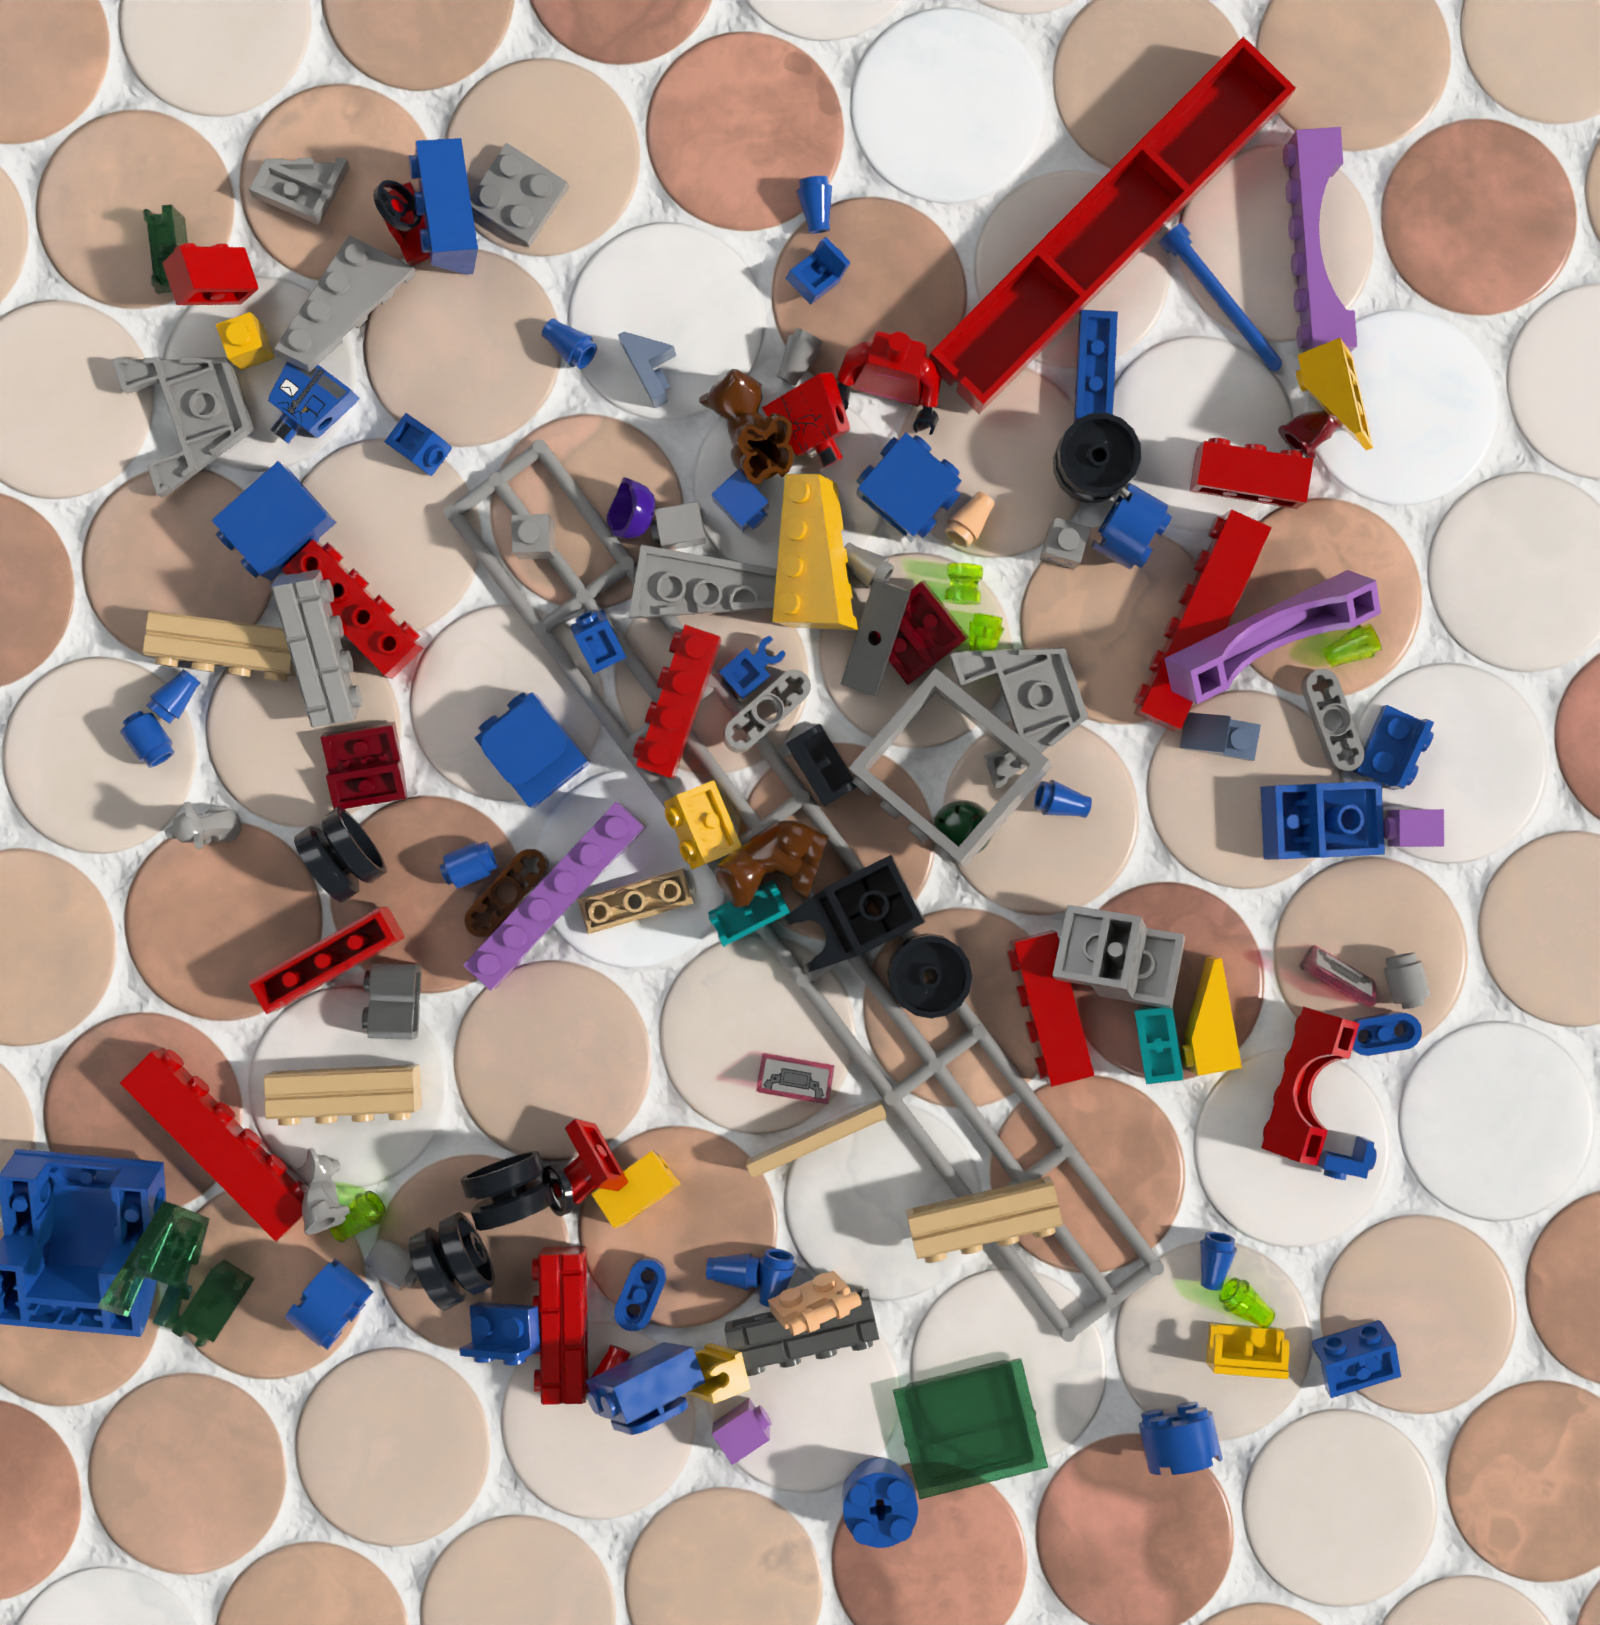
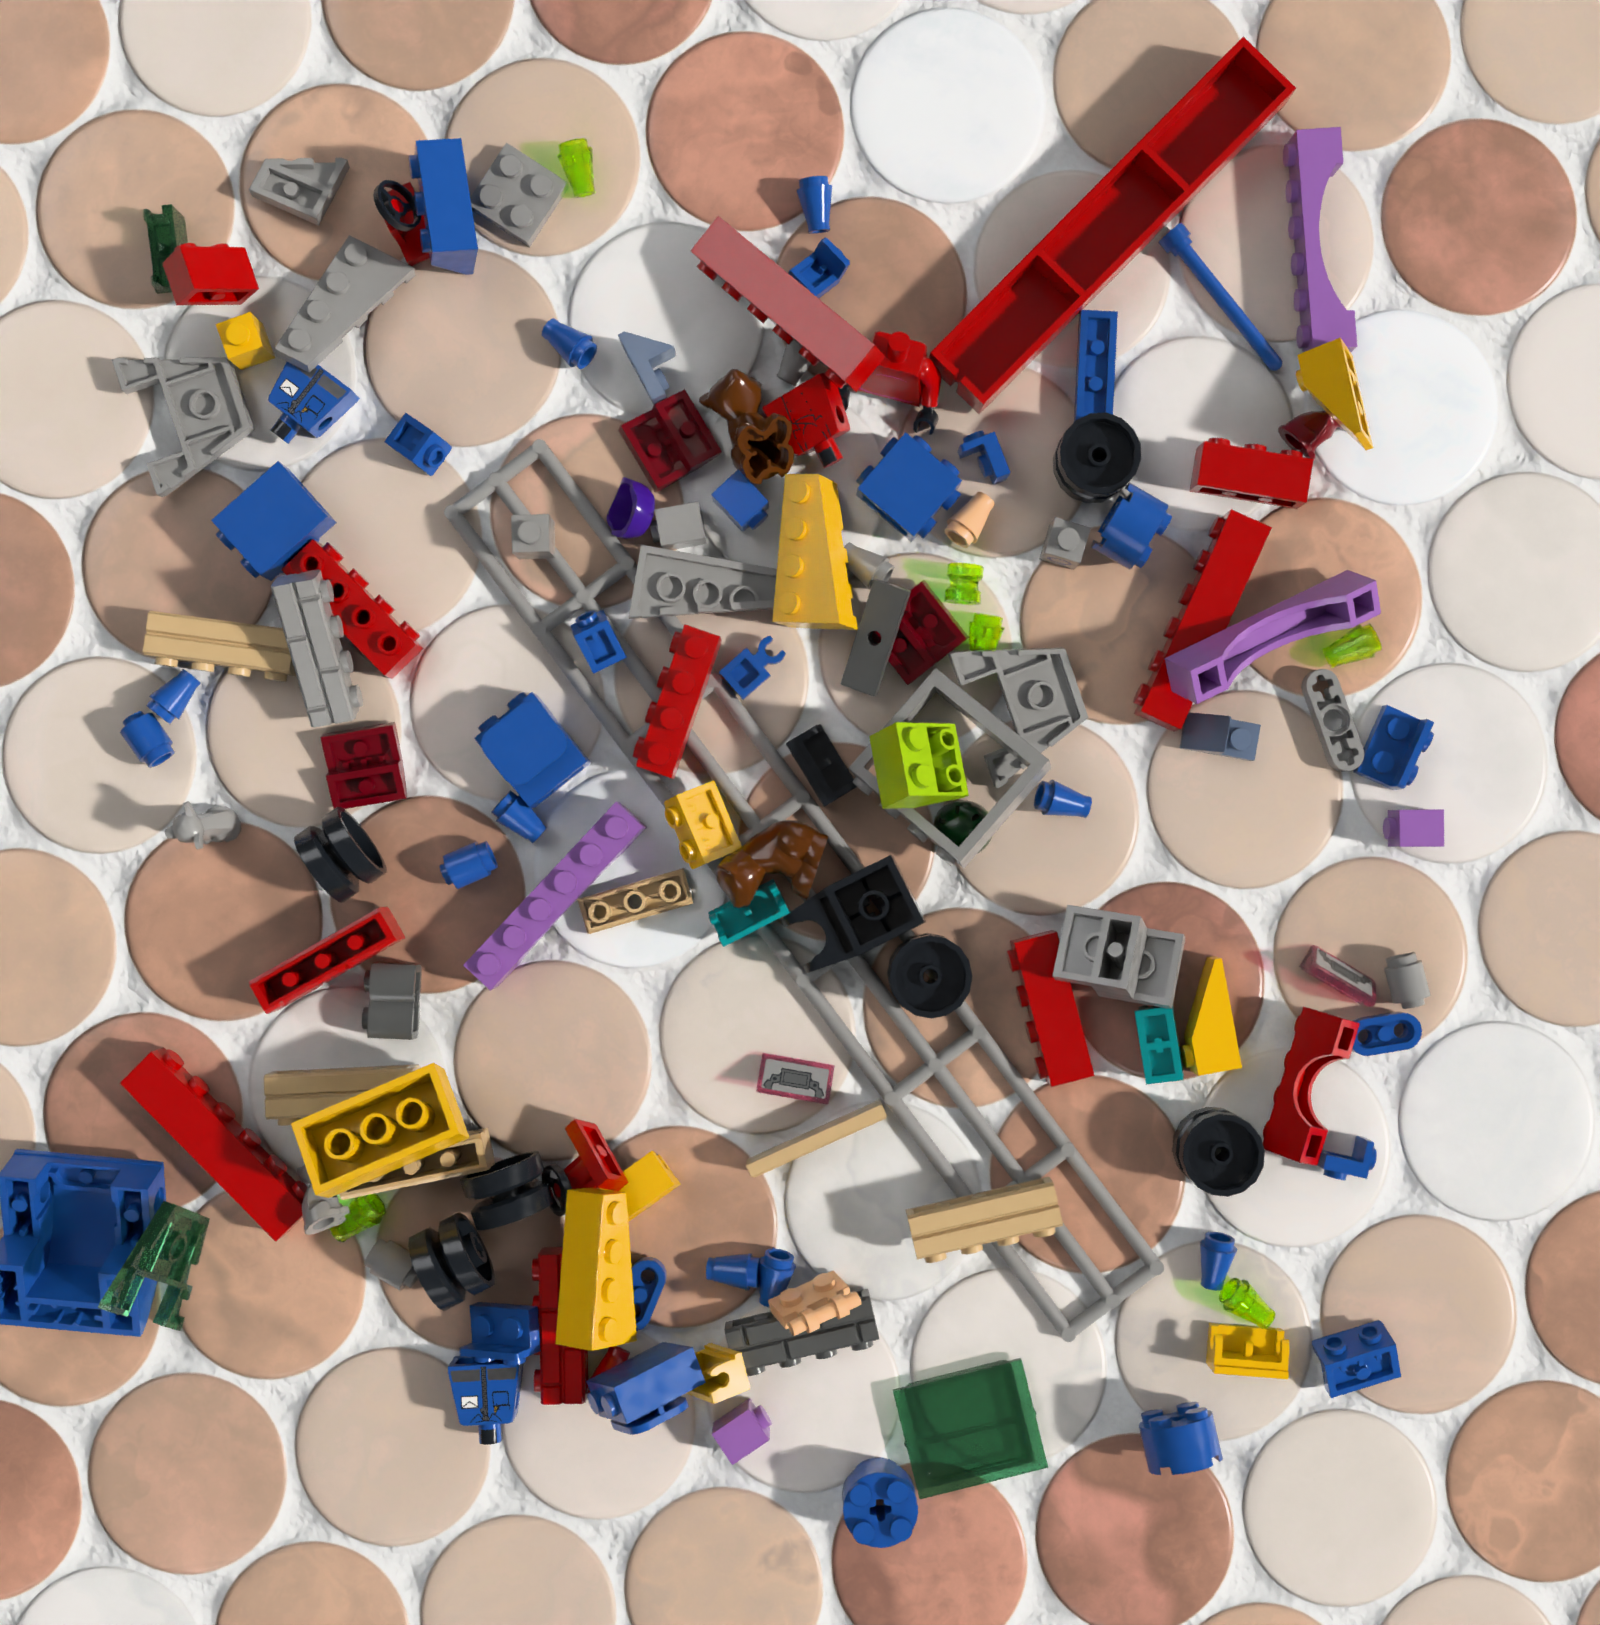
(214, 1303): clear green hinge -> none
(329, 1304): blue brick -> none
(379, 1130): none -> yellow brick
(457, 1160): none -> tan brick
(485, 1394): none -> blue torso
(495, 919): reddish brown beam -> none
(518, 817): none -> blue cone
(577, 164): none -> clear neon green cone
(596, 1272): none -> yellow wedge
(670, 440): none -> dark red slope
(779, 687): light grey beam -> none
(787, 304): none -> brick
(918, 764): none -> lime slope
(992, 459): none -> blue bracket
(1236, 1164): none -> black wheel
(1322, 820): blue slope -> none

